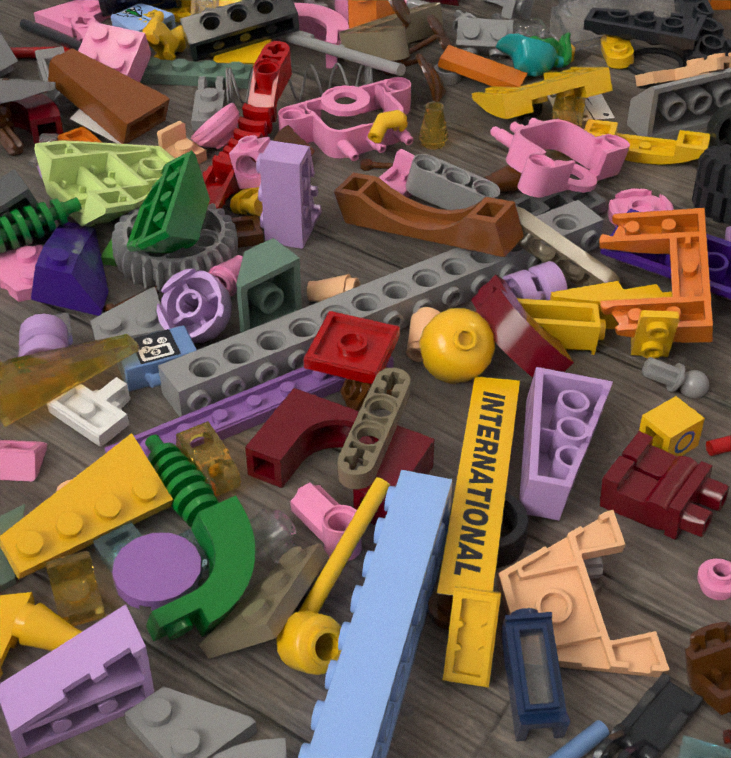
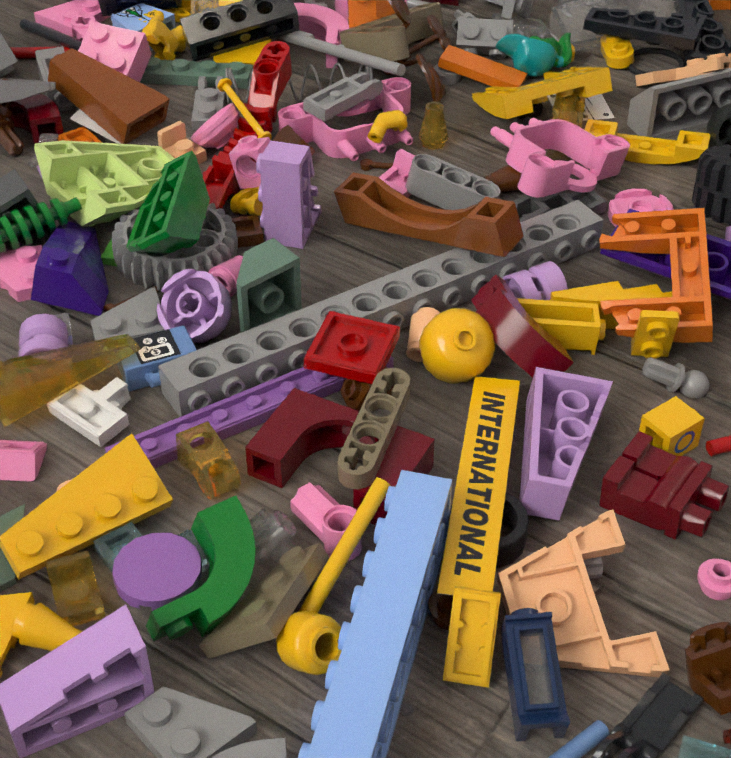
(181, 479): green piece -> none
(225, 86): none -> yellow axle
(327, 288): light nougat cone -> none
(342, 96): none -> light grey hinge
(560, 251): dark tan beam -> none

